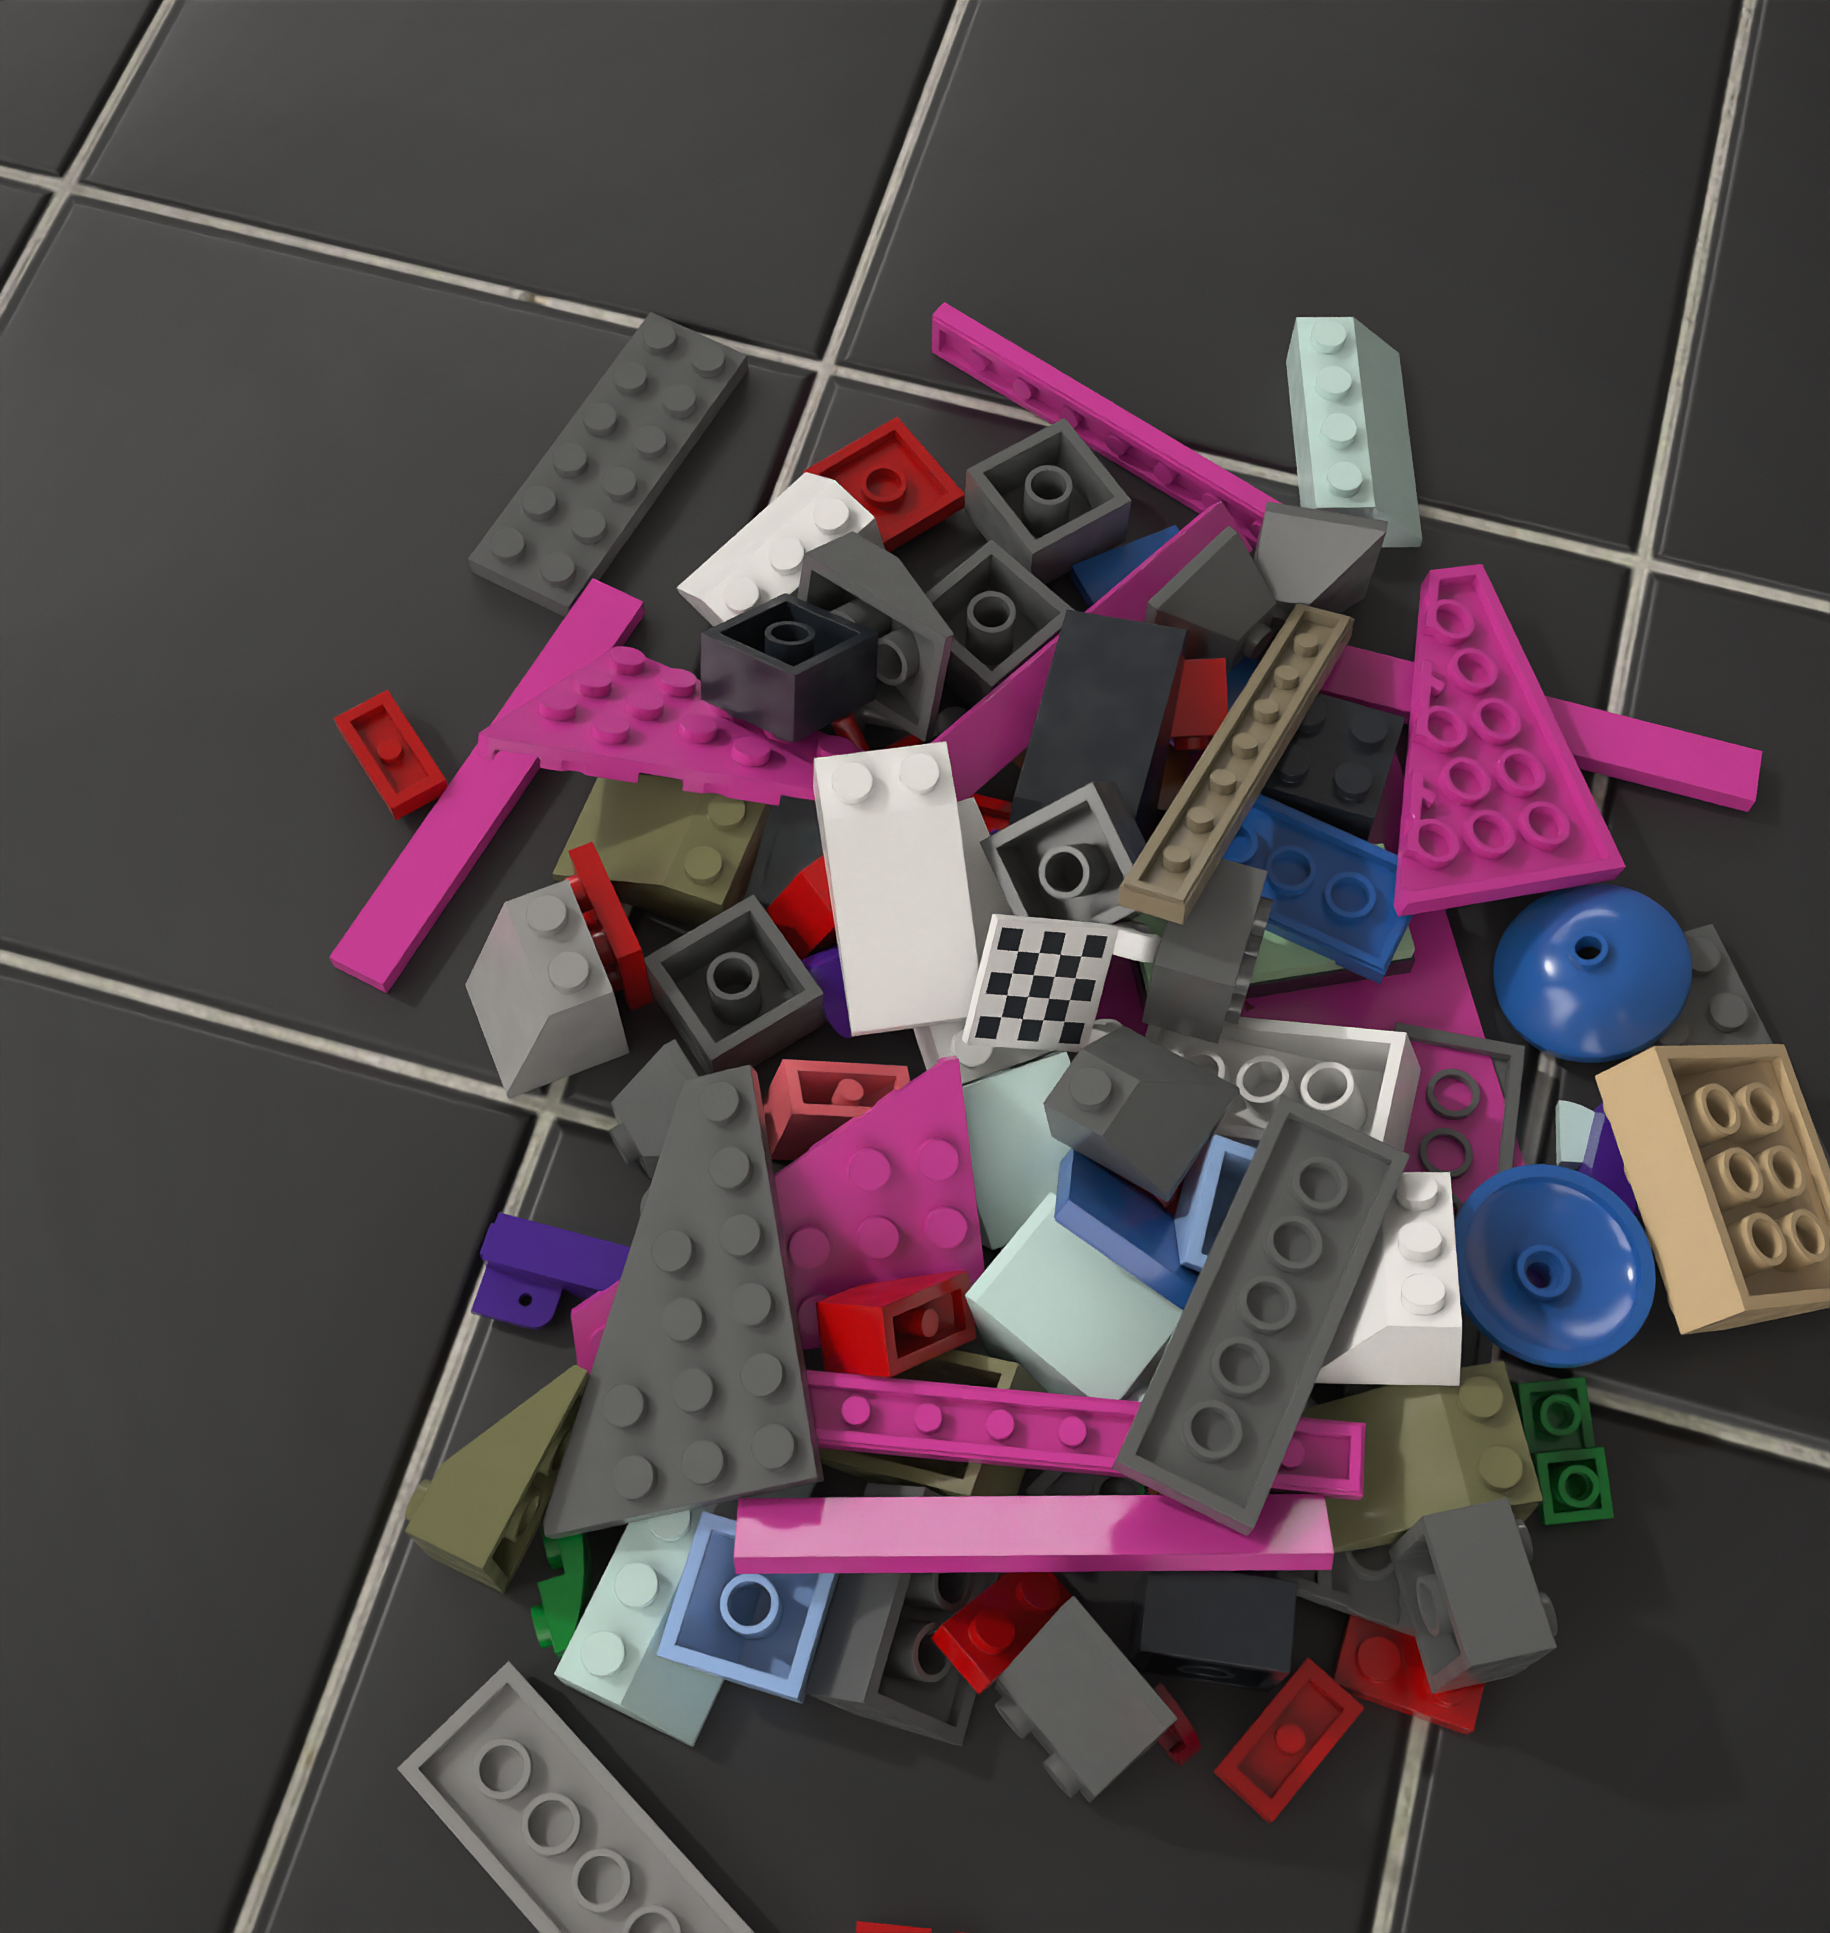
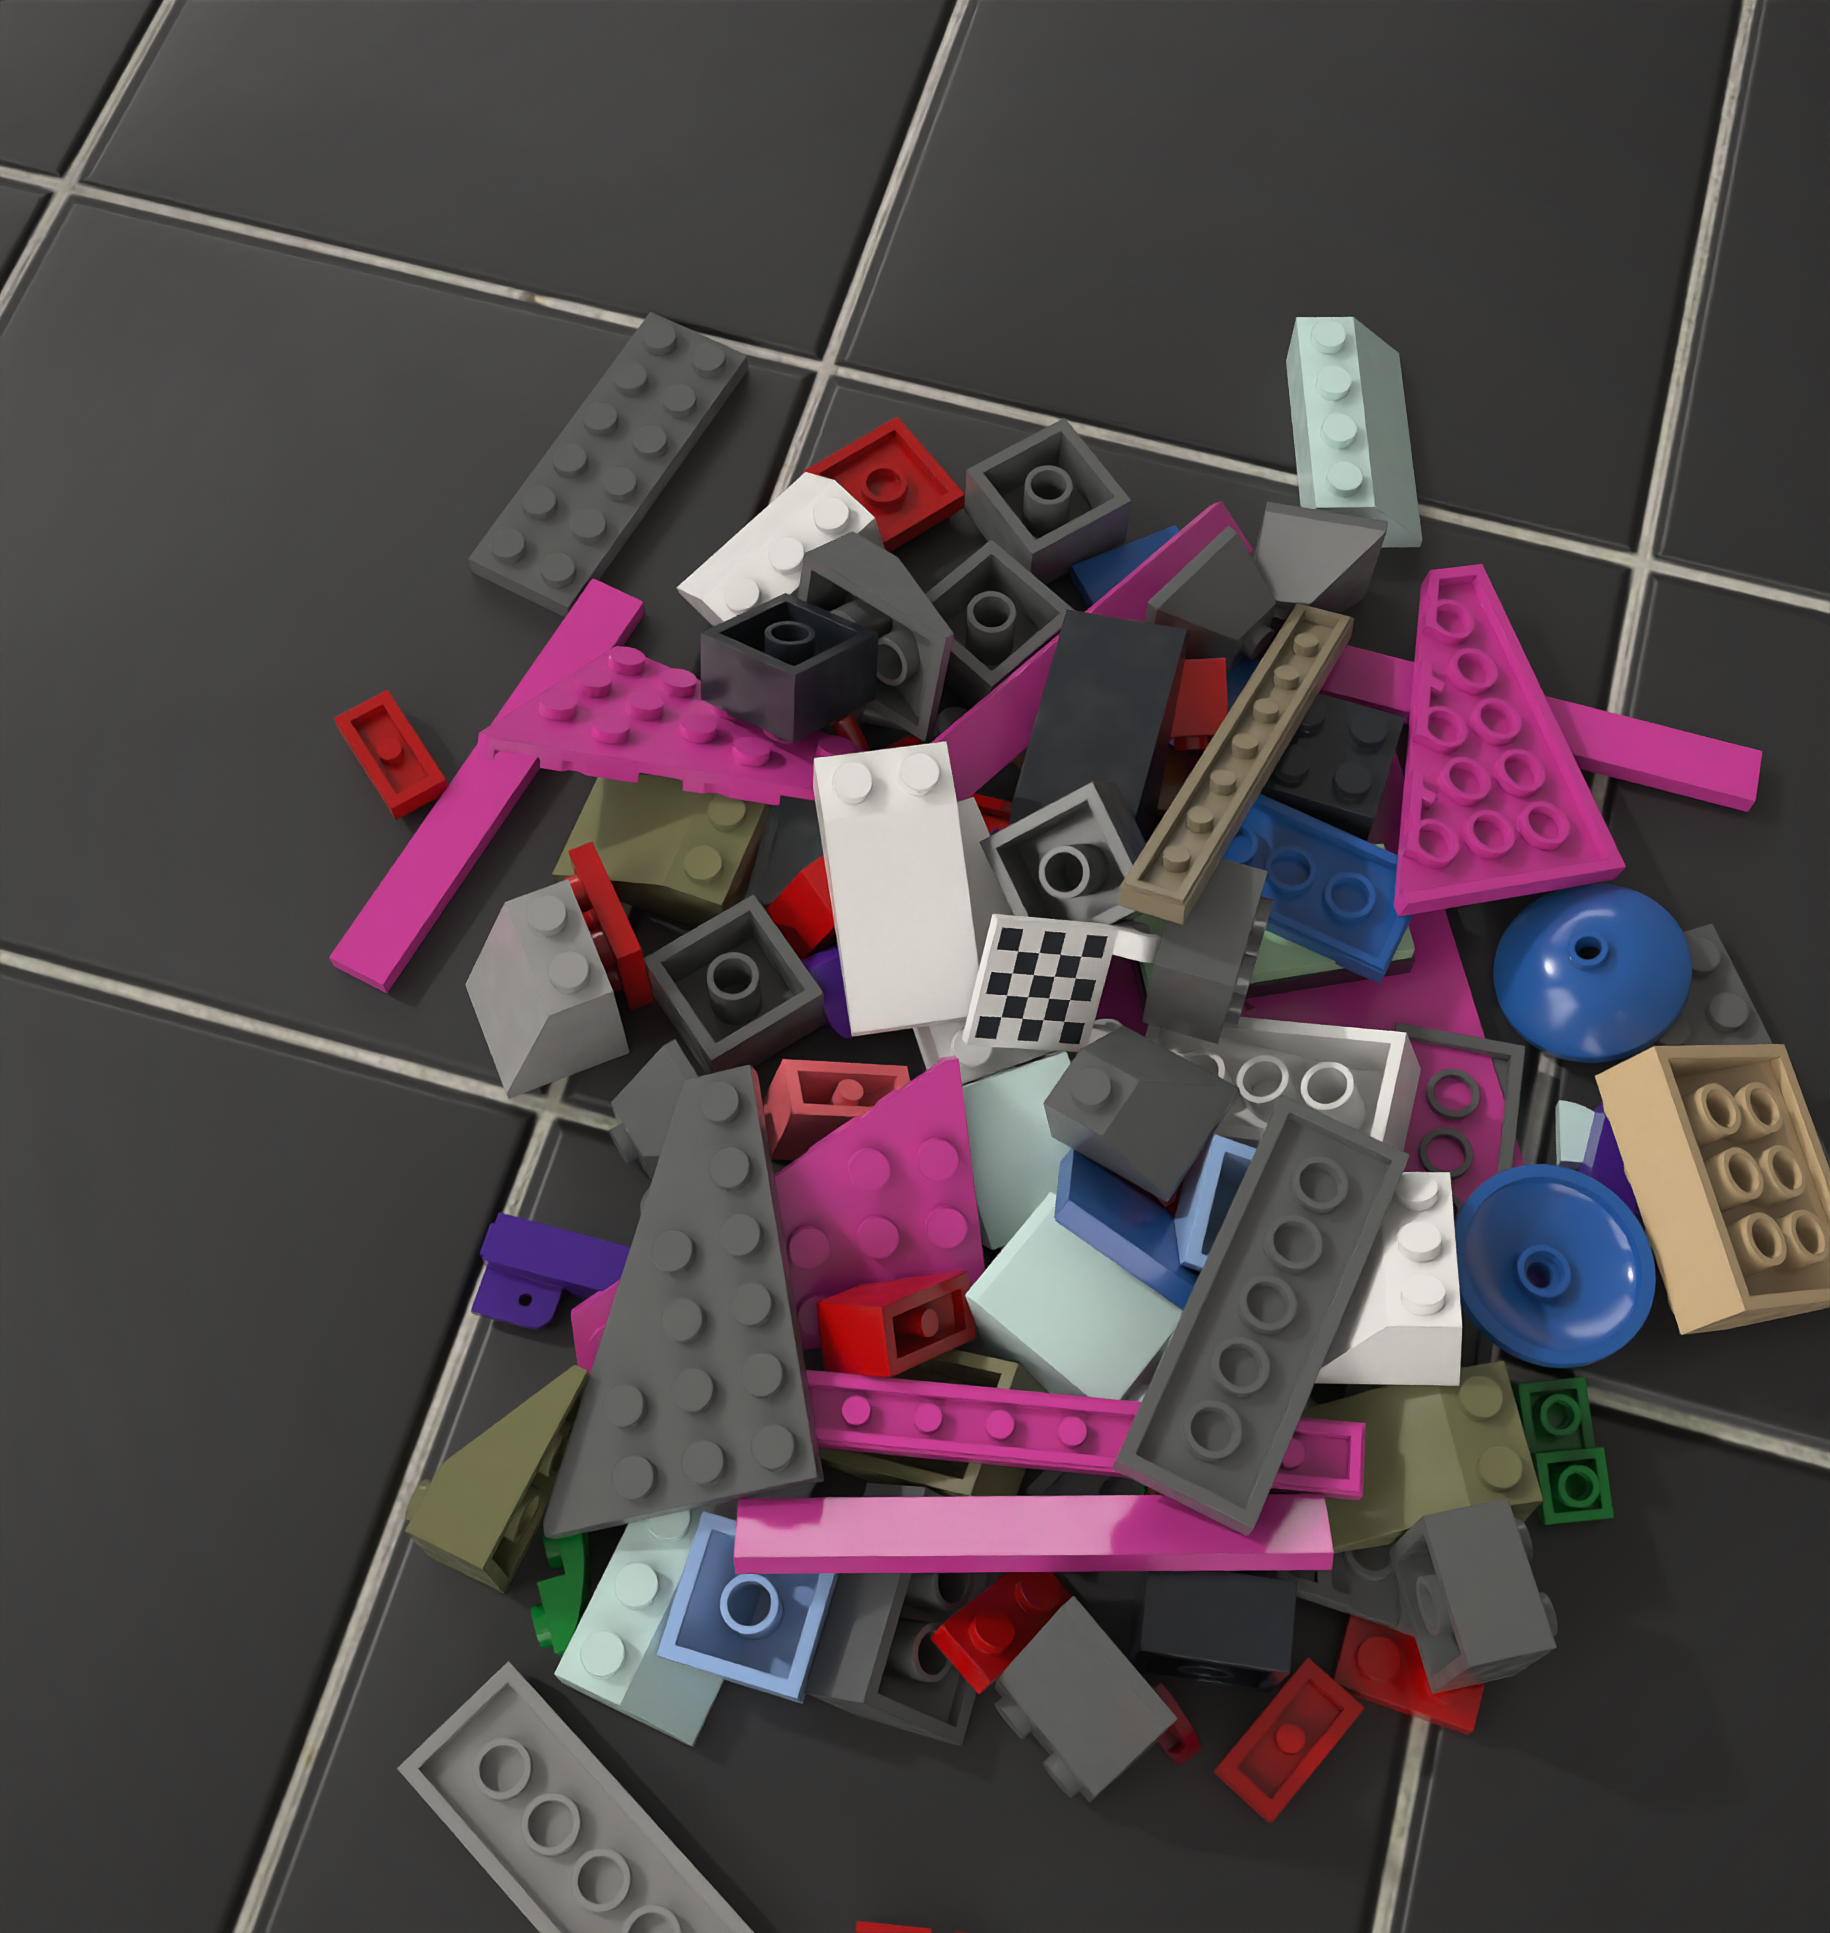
(1096, 420): dark pink tile -> none

